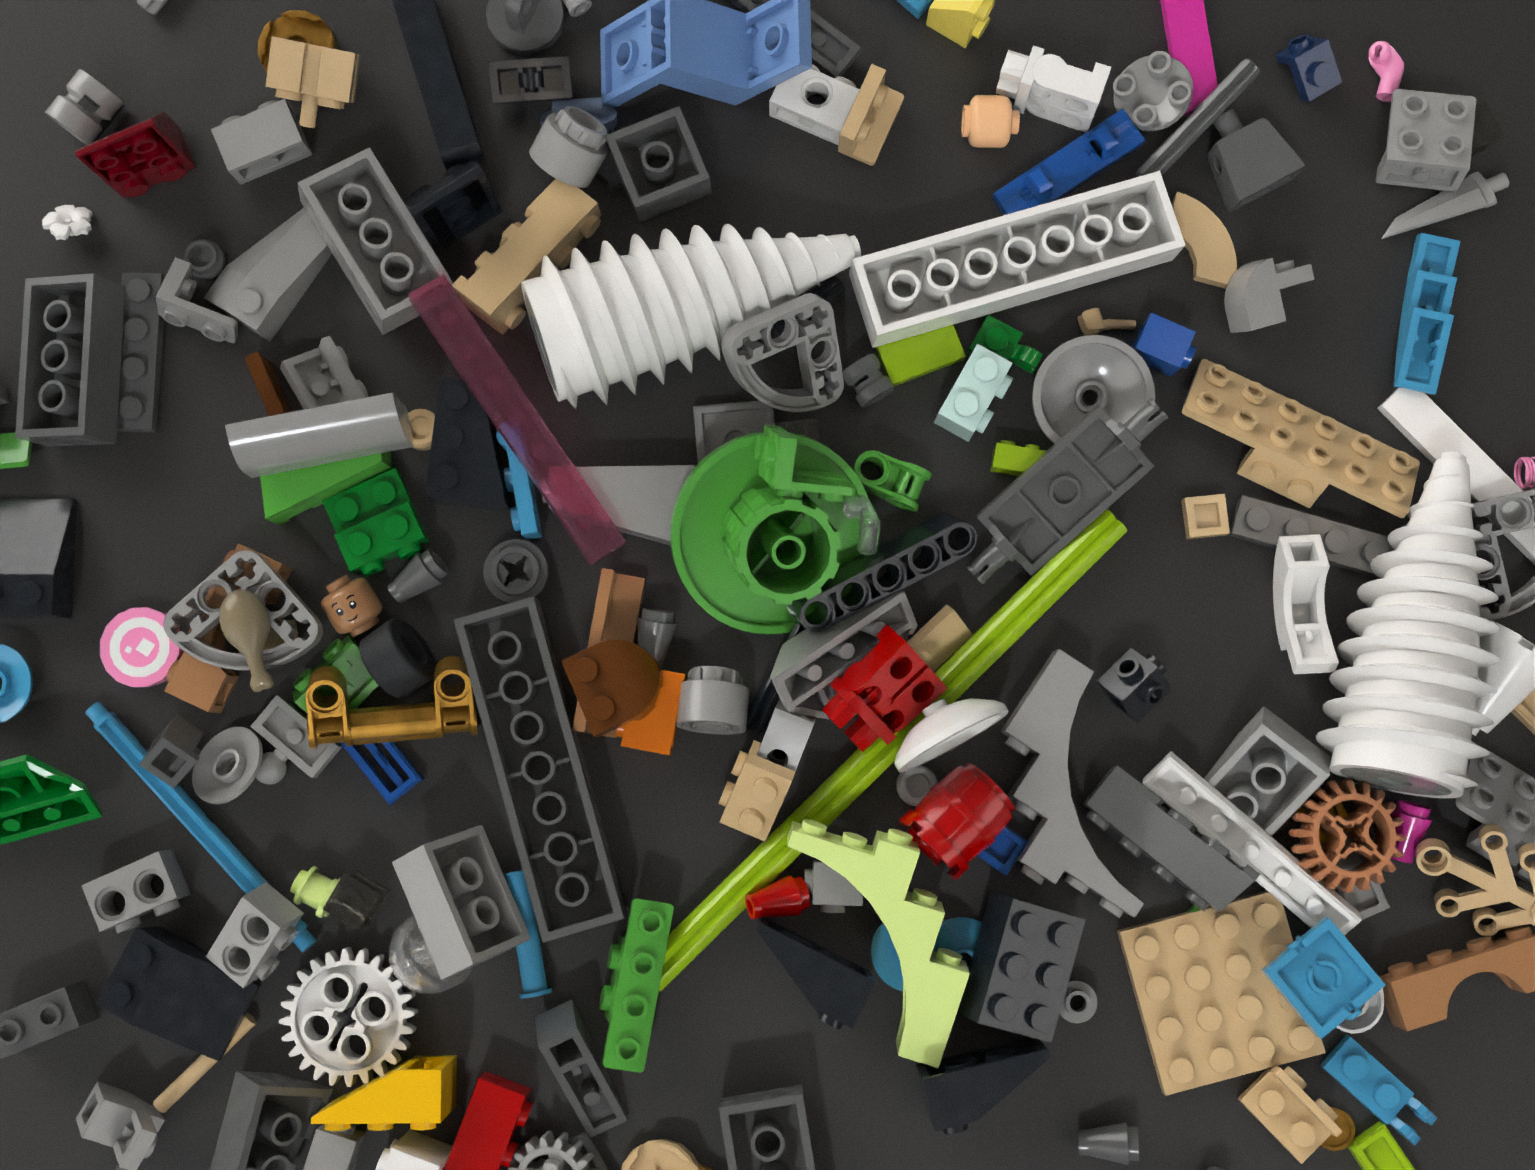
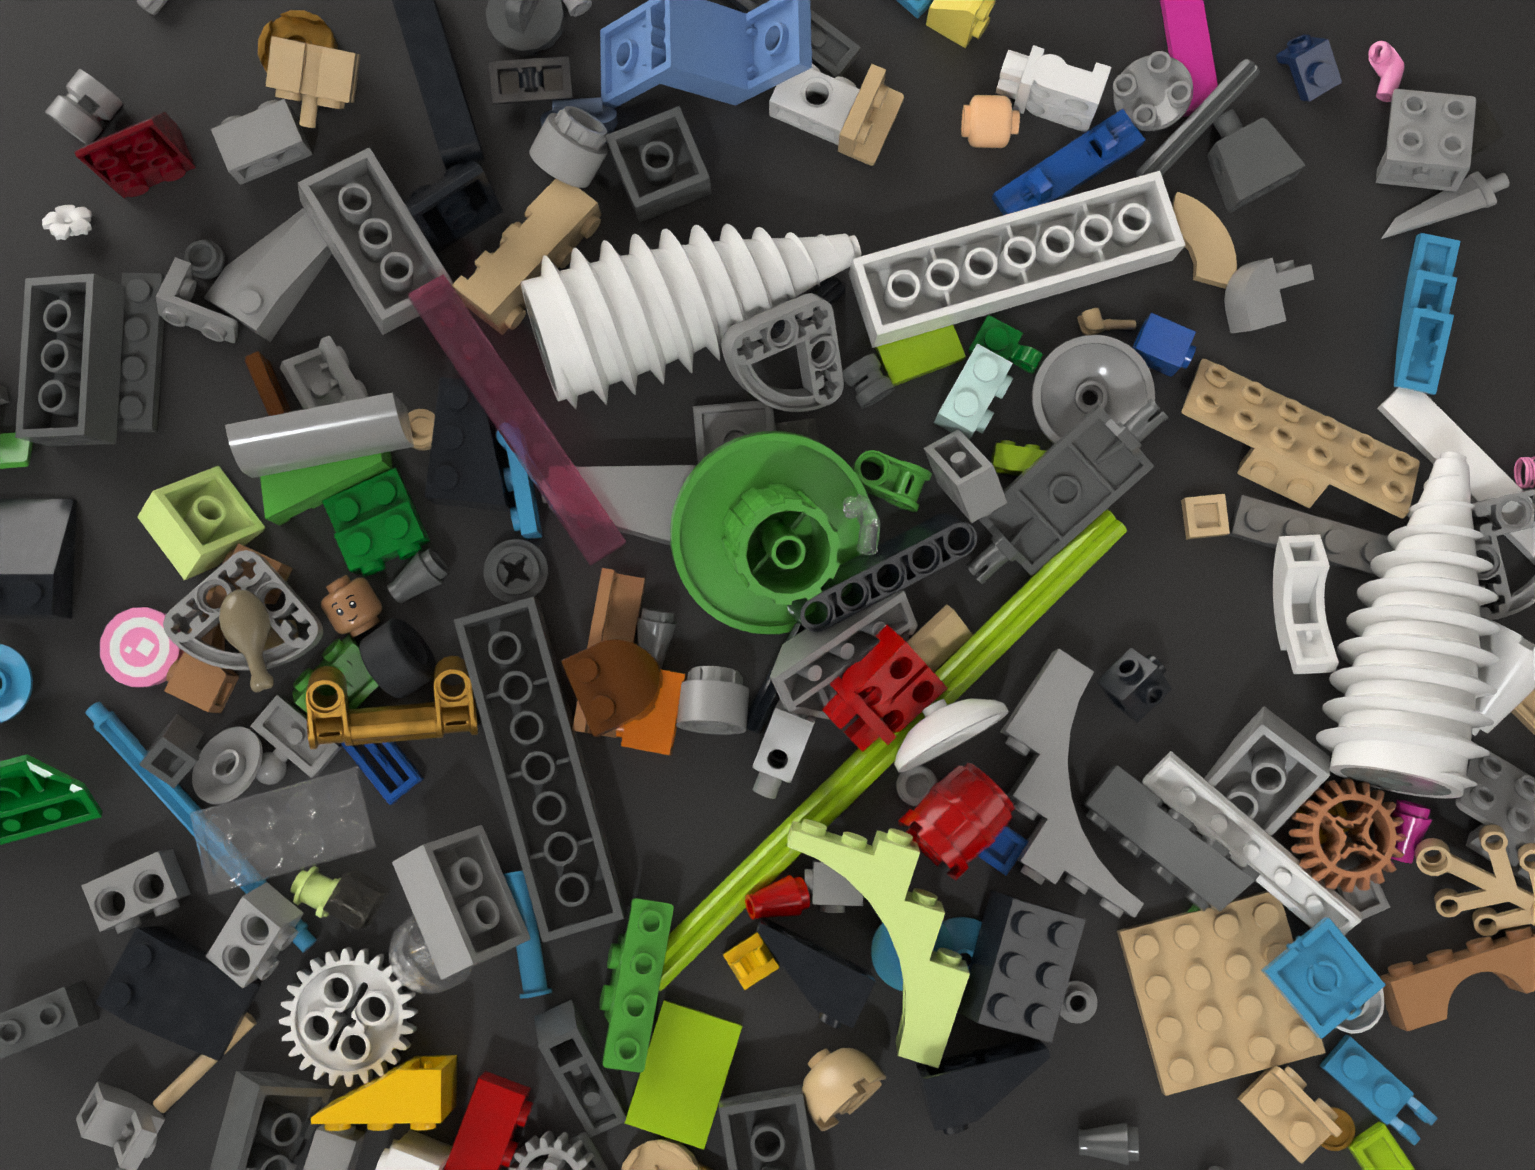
(199, 521): none -> yellowish green slope
(282, 831): none -> clear plate
(683, 1074): none -> lime tile
(751, 960): none -> yellow tile
(756, 795): tan bracket -> none
(777, 457): bright green bracket -> none
(839, 1084): none -> tan cylinder
(965, 475): none -> light grey brick

